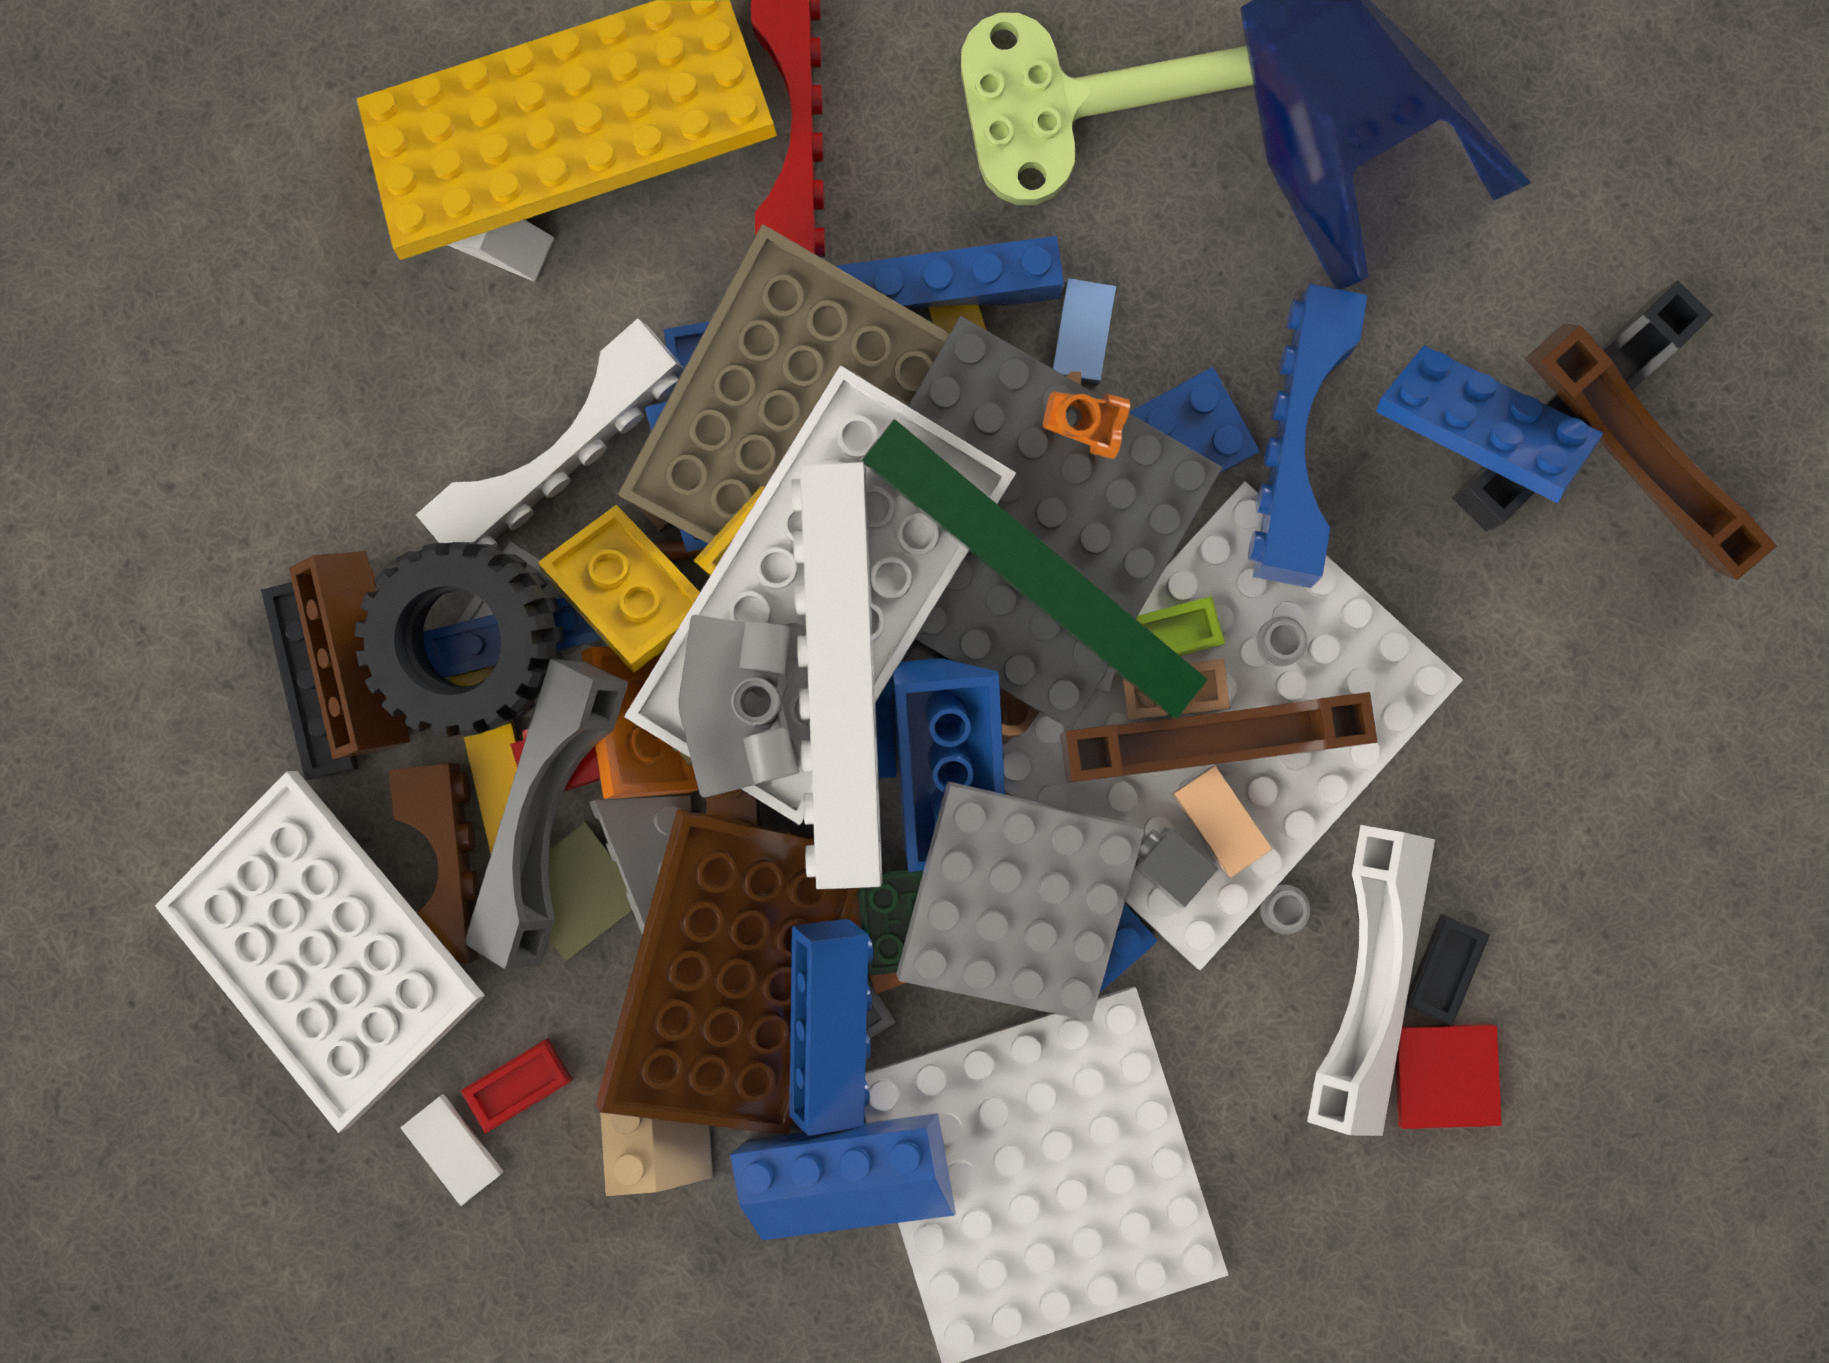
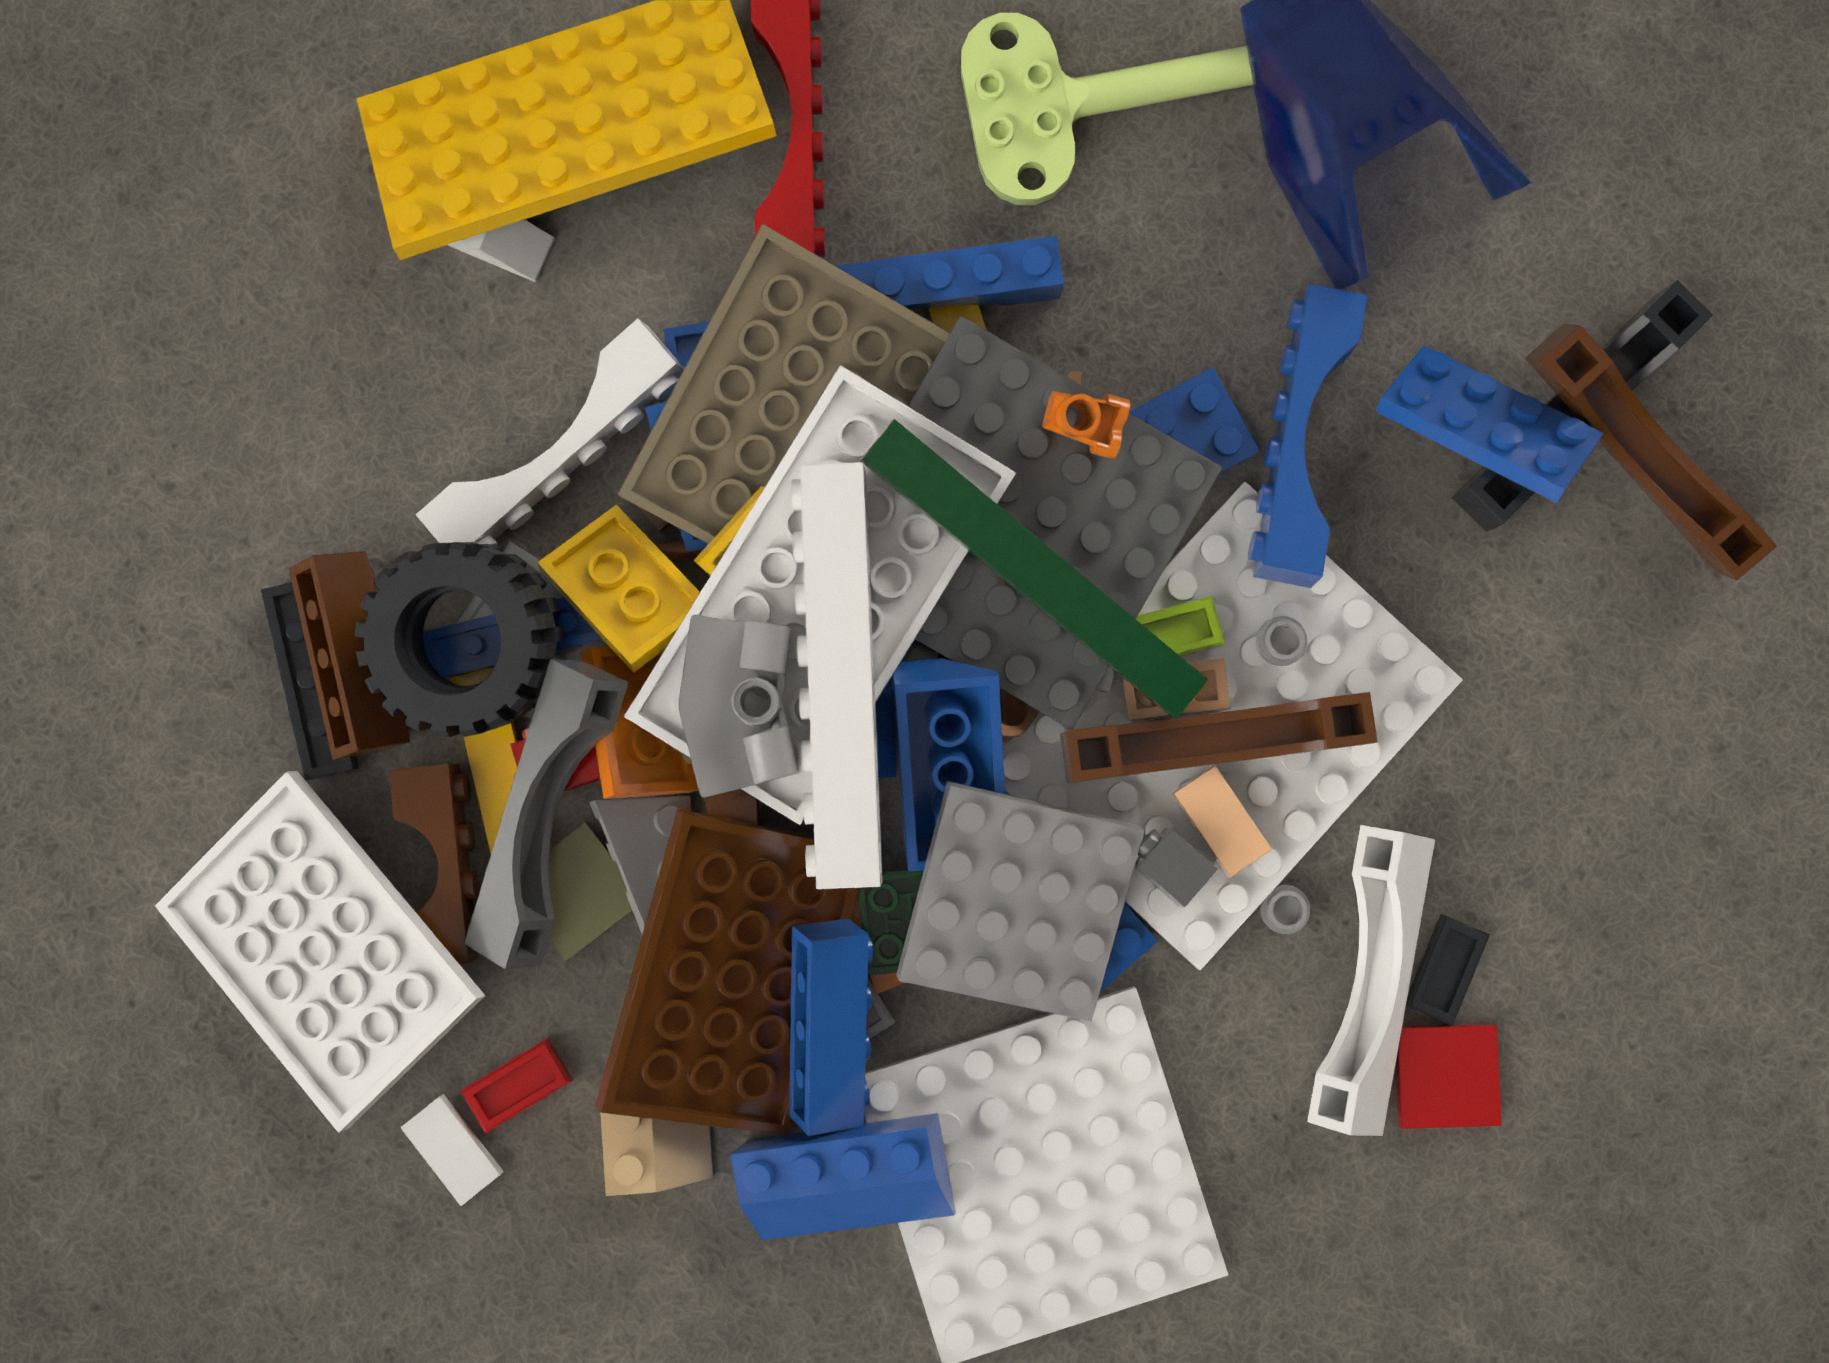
(1084, 329): light blue tile -> none

